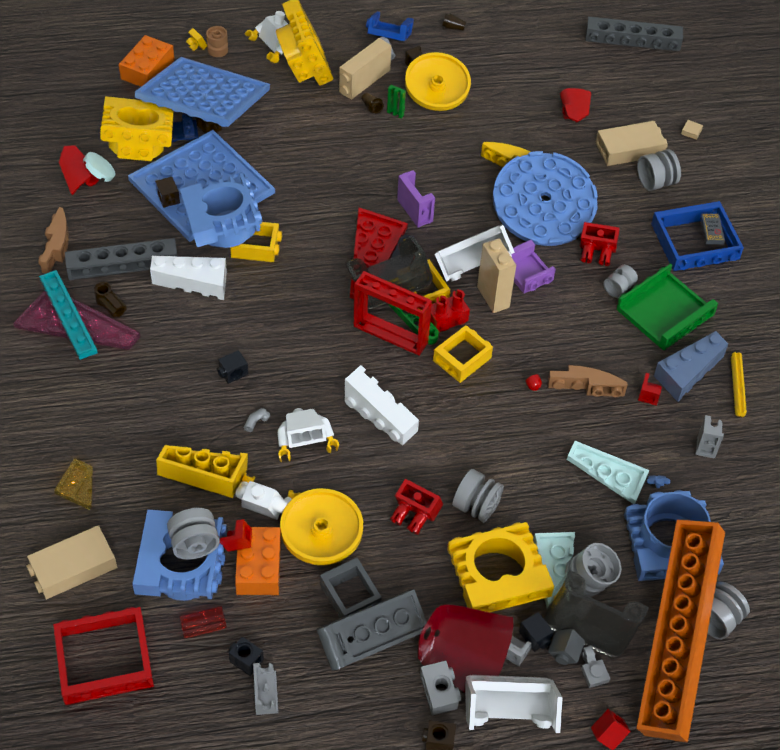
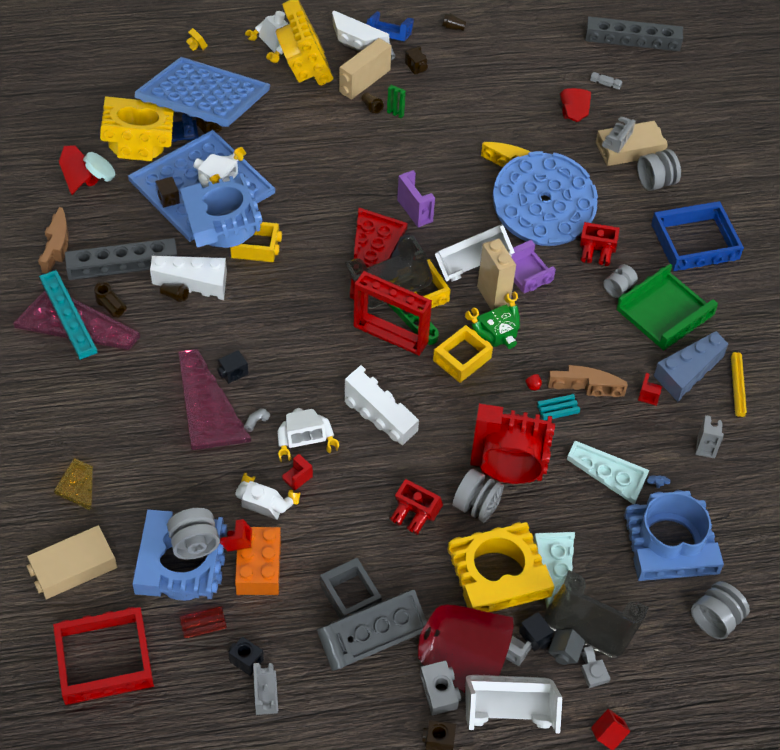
(146, 60): orange brick -> none
(175, 291): none -> dark brown cone
(203, 469): yellow wedge -> none
(208, 410): none -> clear pink wing
(217, 41): medium nougat wheel -> none
(218, 167): none -> white torso
(299, 474): none -> red panel
(321, 526): yellow dish -> none
(355, 33): none -> white wedge
(437, 81): yellow dish -> none
(449, 311): red brick -> none
(498, 325): none -> green torso
(511, 445): none -> red hose
(557, 405): none -> teal tile
(597, 566): light grey wheel -> none
(606, 80): none -> light grey axle
(619, 135): none -> light grey hinge
(681, 631): orange brick -> none
(692, 129): tan tile -> none
(712, 229): dark grey tile -> none

